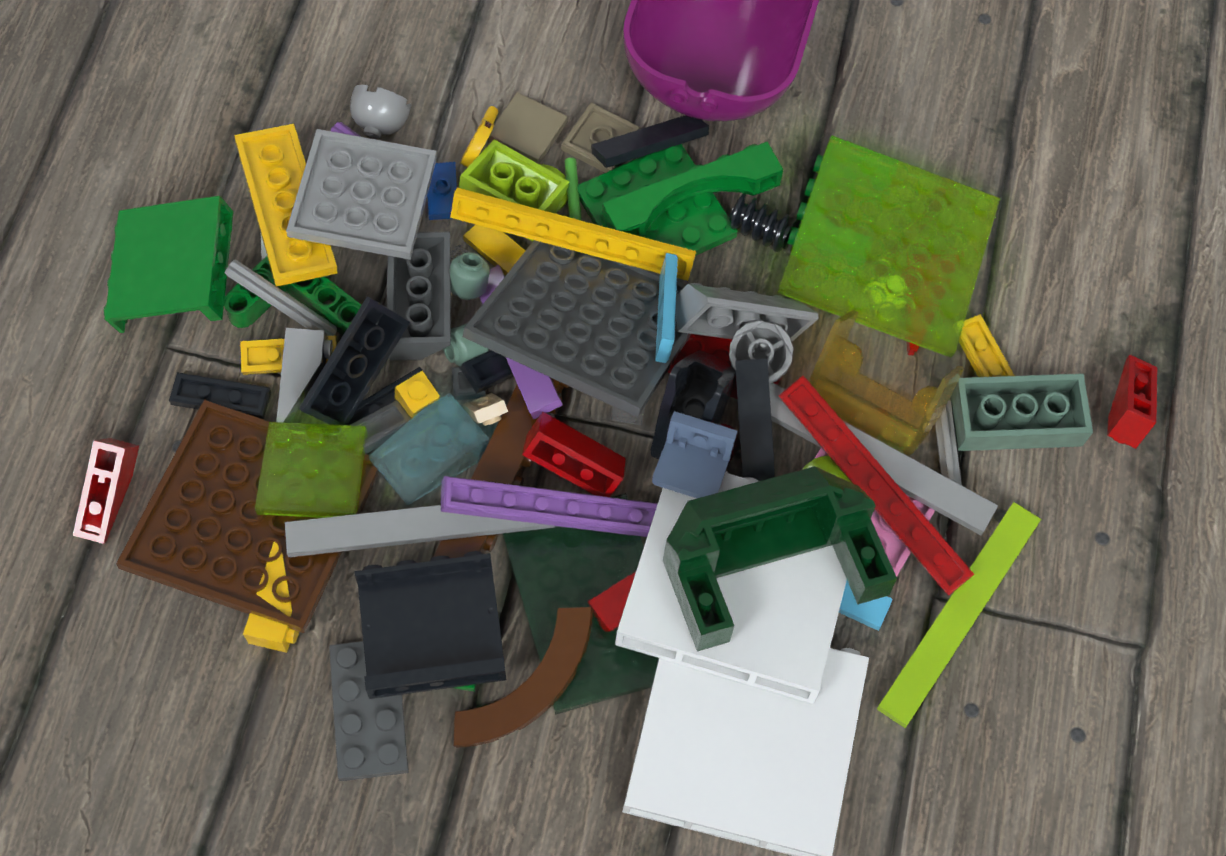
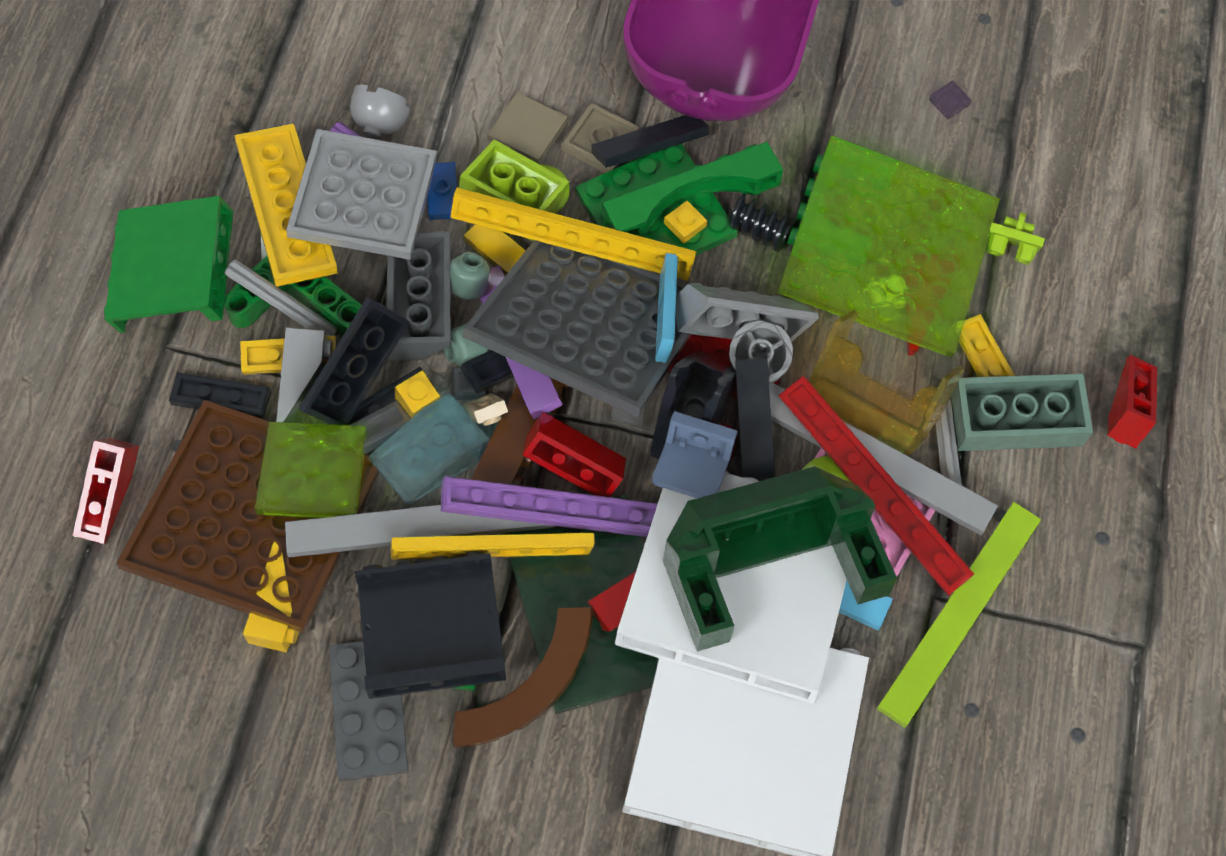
(480, 137): yellow piece -> none
(494, 544): none -> yellow tile
(572, 190): bright green bar -> none
(685, 221): none -> yellow plate
(950, 99): none -> clear purple tile
(1026, 243): none -> lime hips

